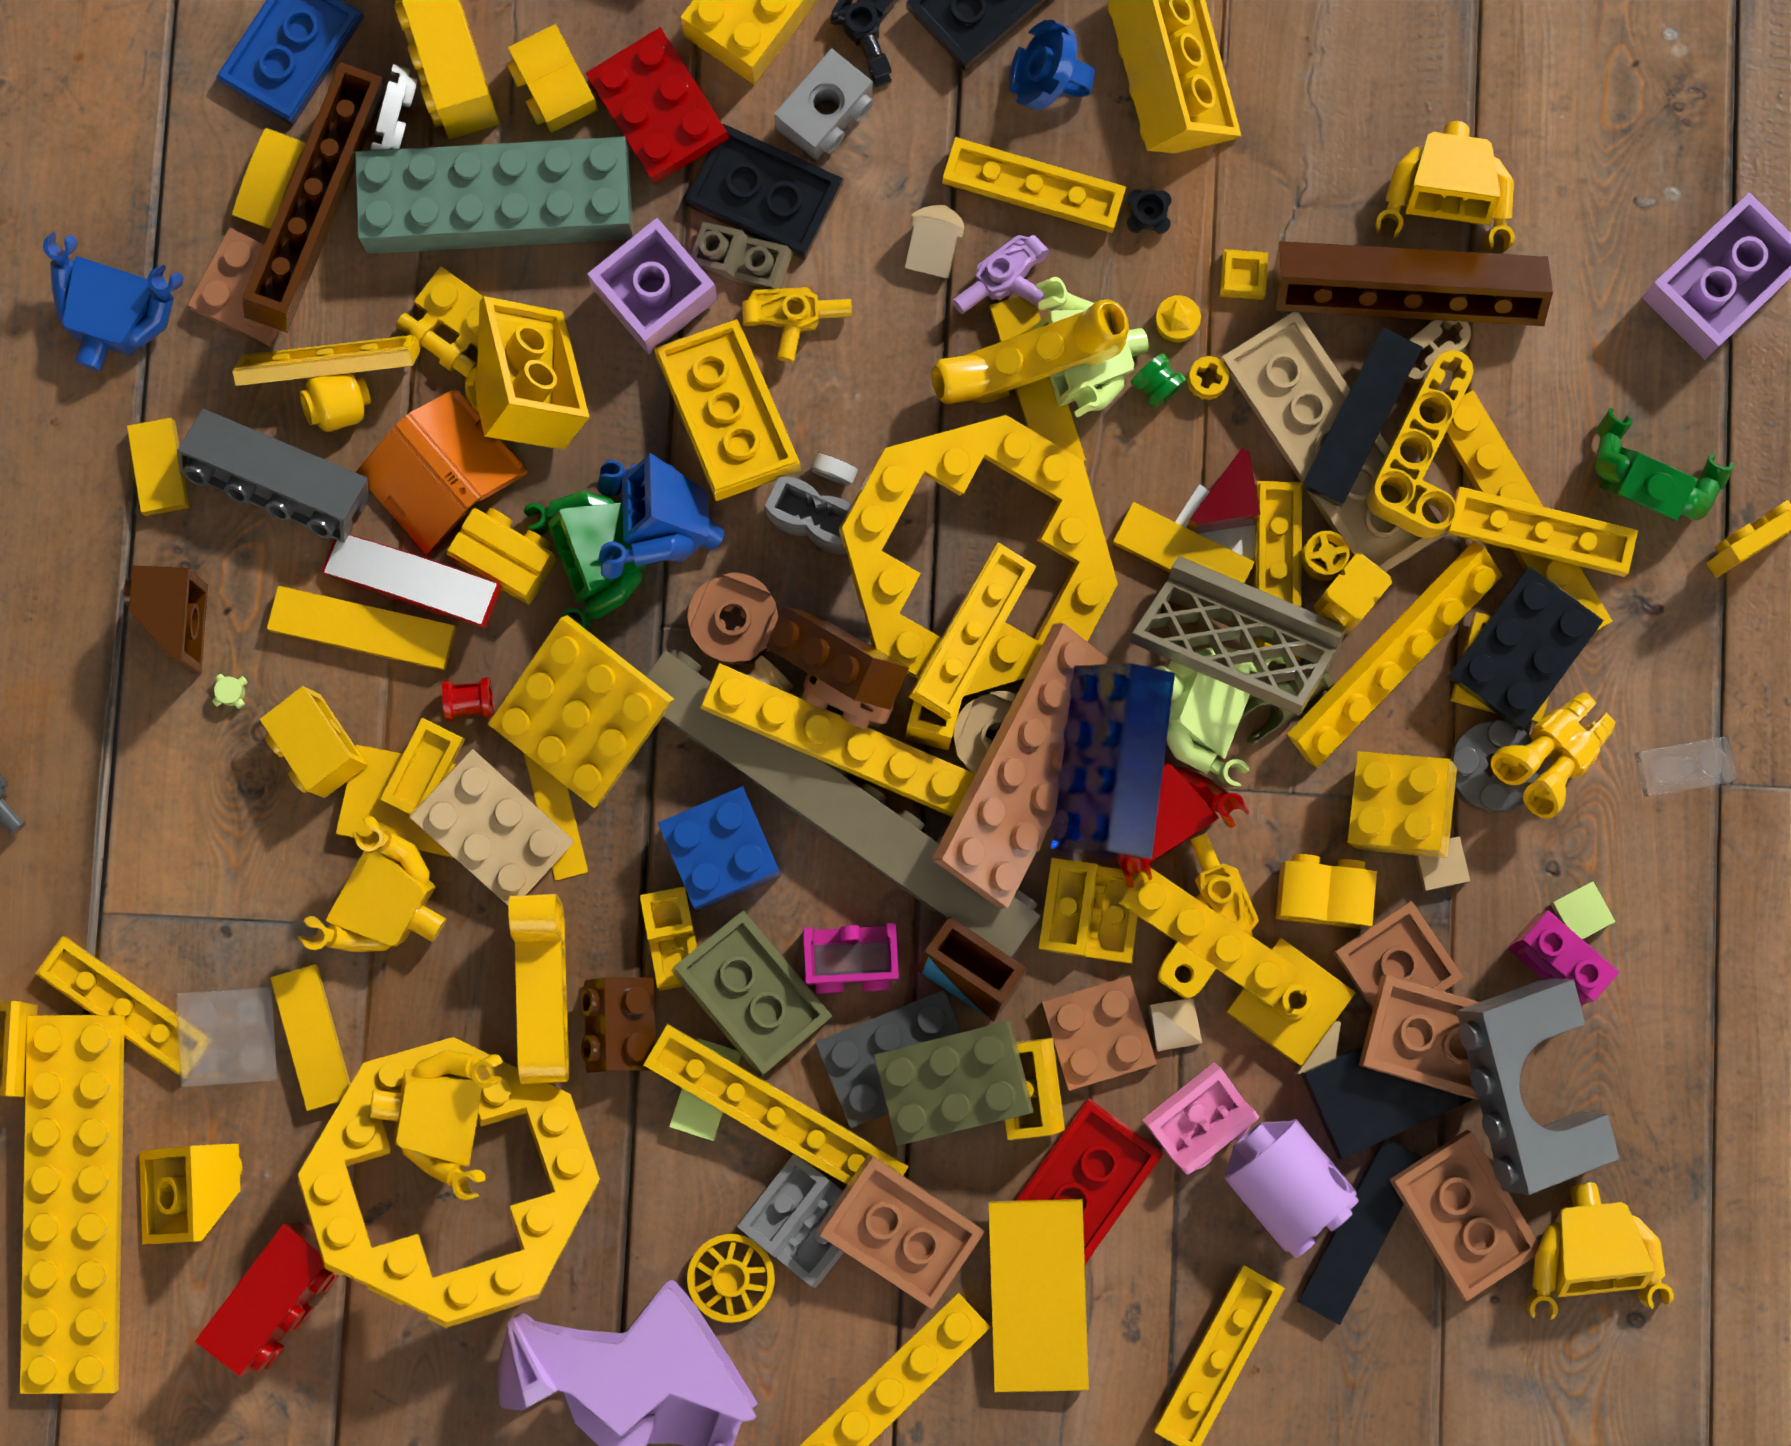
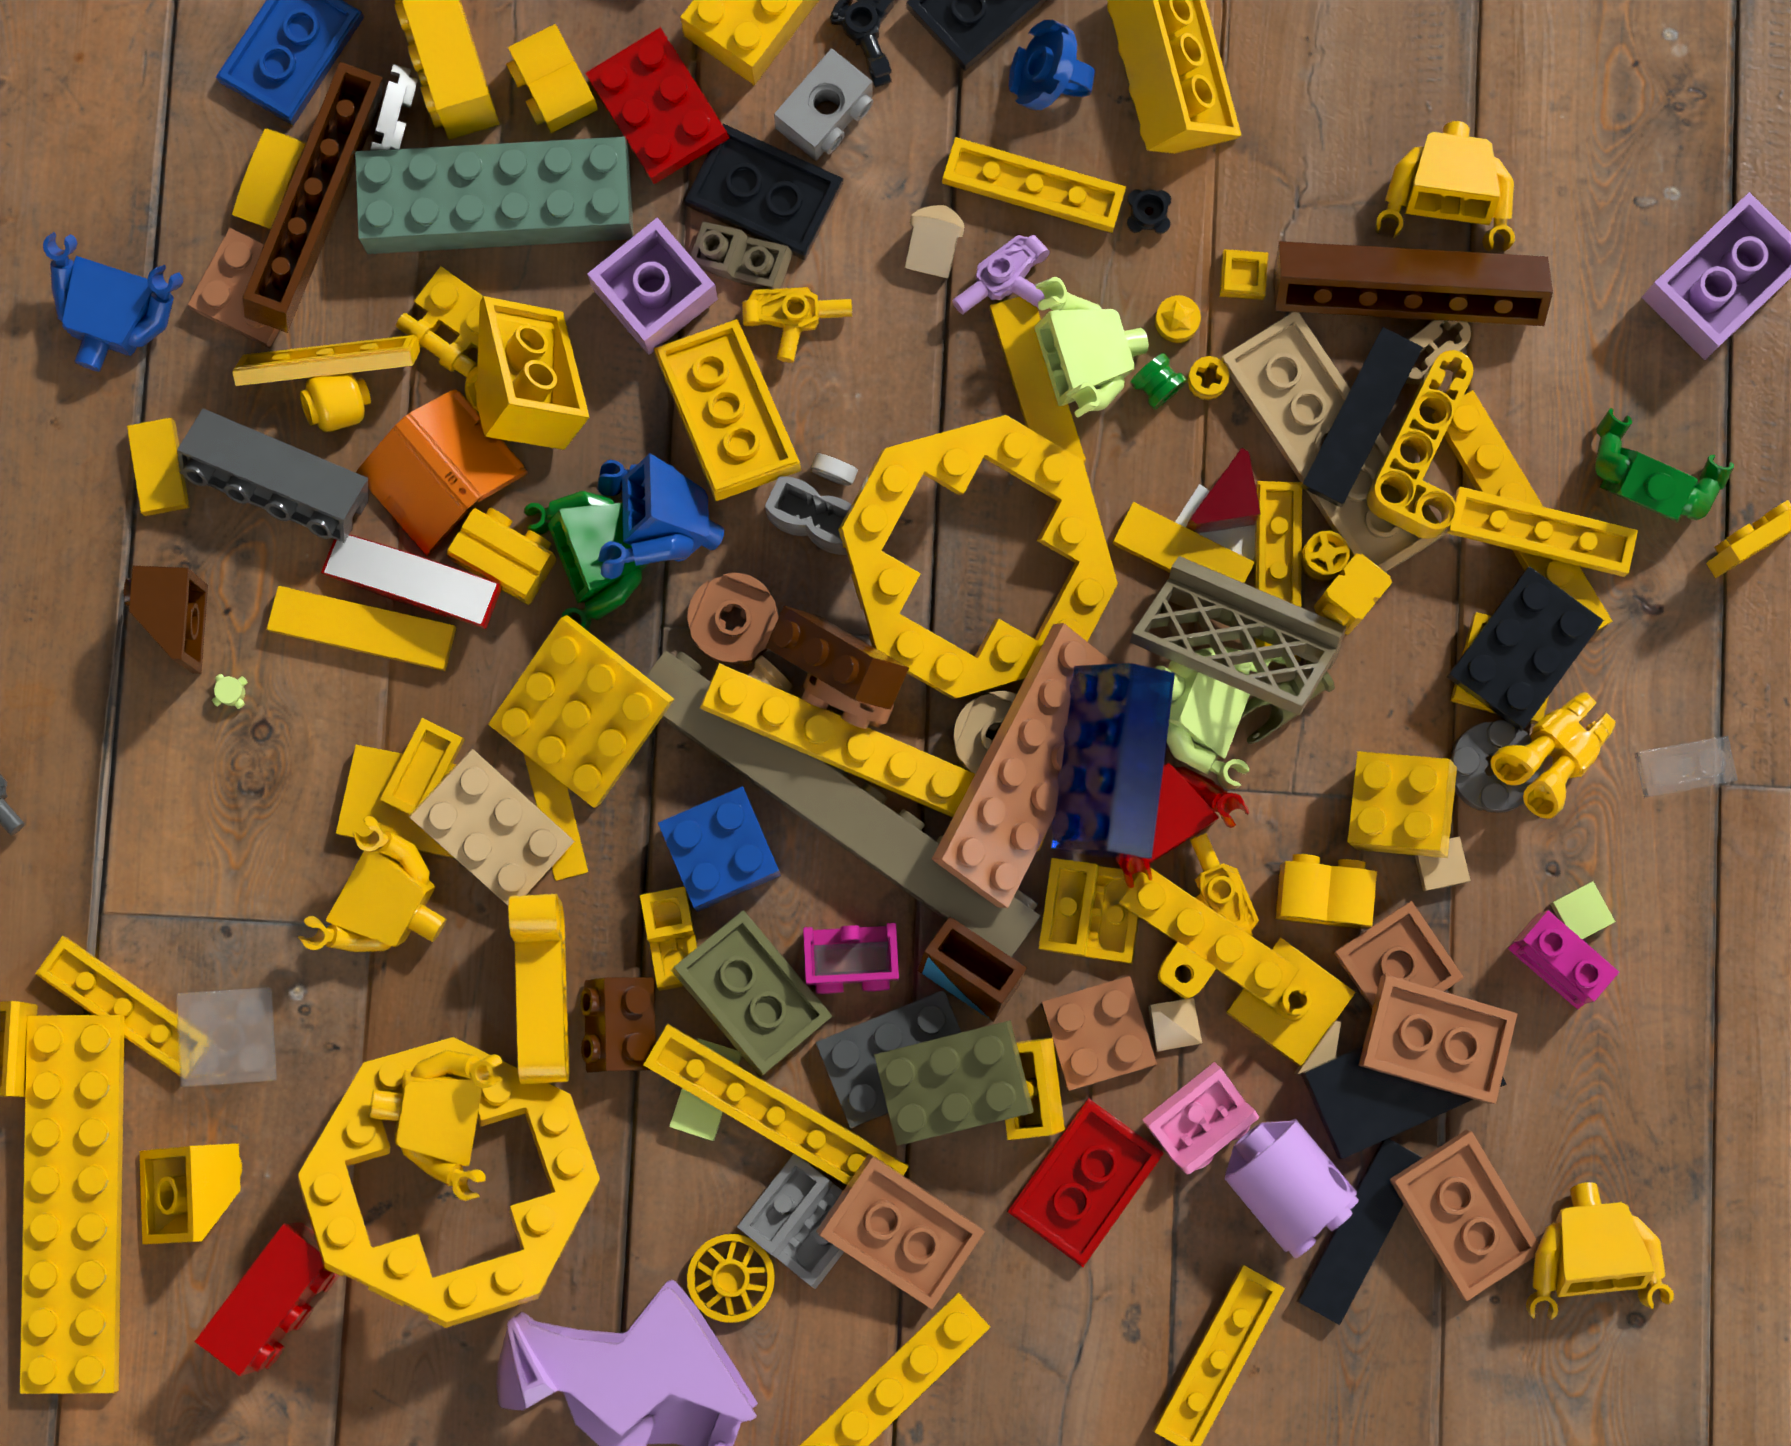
(311, 1036): yellow tile -> none
(312, 743): yellow brick -> none
(467, 699): red bush -> none
(929, 728): yellow brick -> none
(972, 631): yellow tile -> none
(1038, 1295): yellow tile -> none
(1045, 351): yellow plate -> none
(1395, 654): yellow plate -> none
(1497, 1042): arch -> none

